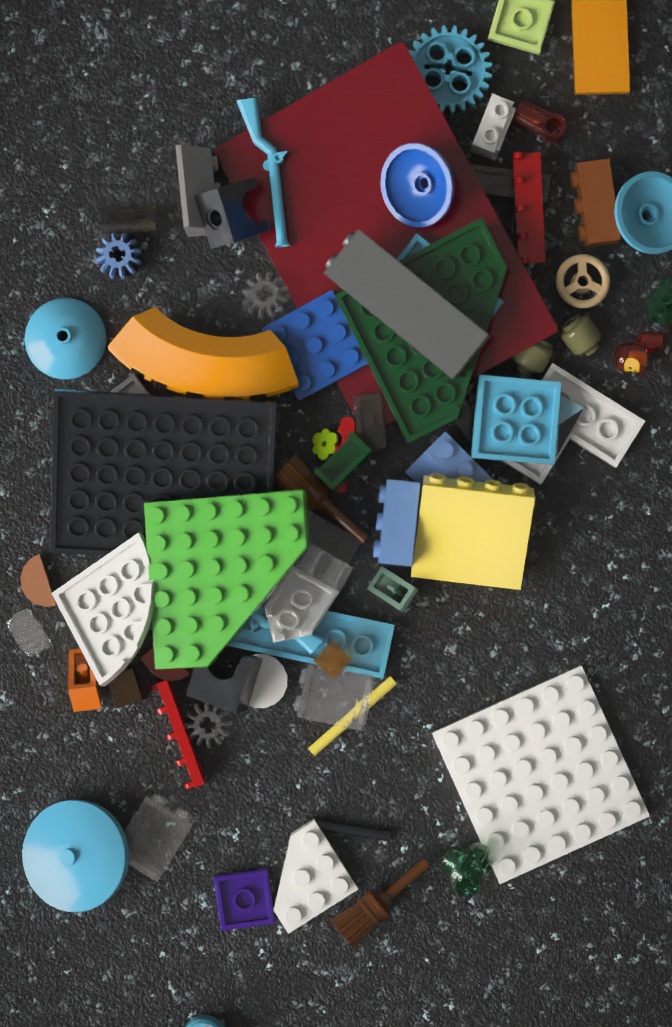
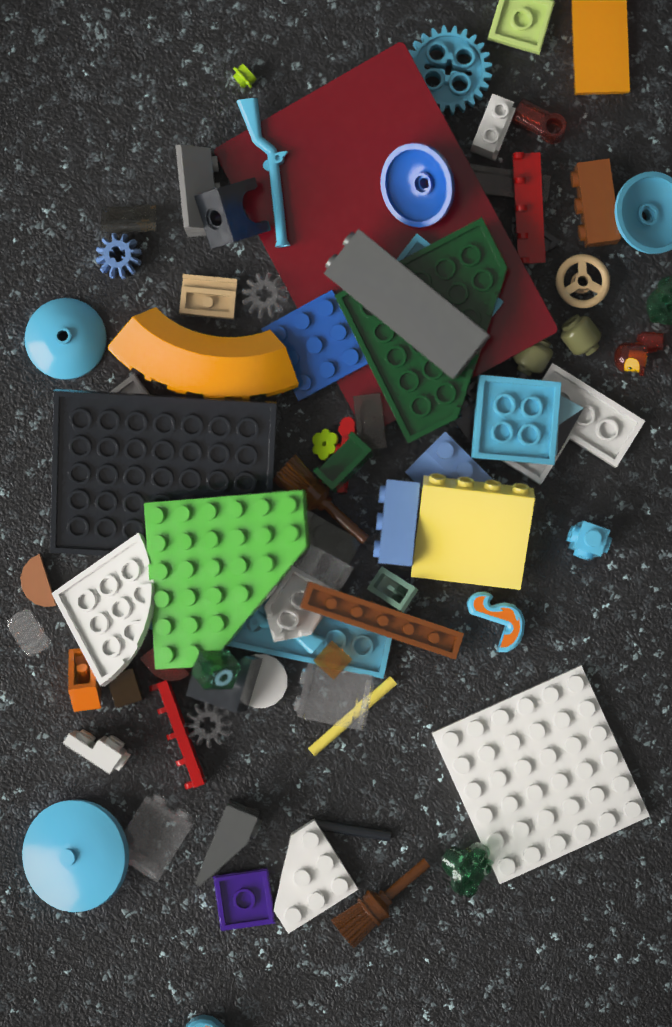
(106, 753): none -> white plate
(208, 296): none -> tan plate
(216, 669): none -> clear green brick
(232, 834): none -> dark grey slope
(244, 76): none -> lime plate
(381, 620): none -> dark orange plate
(502, 613): none -> medium azure animal
(588, 540): none -> medium azure brick

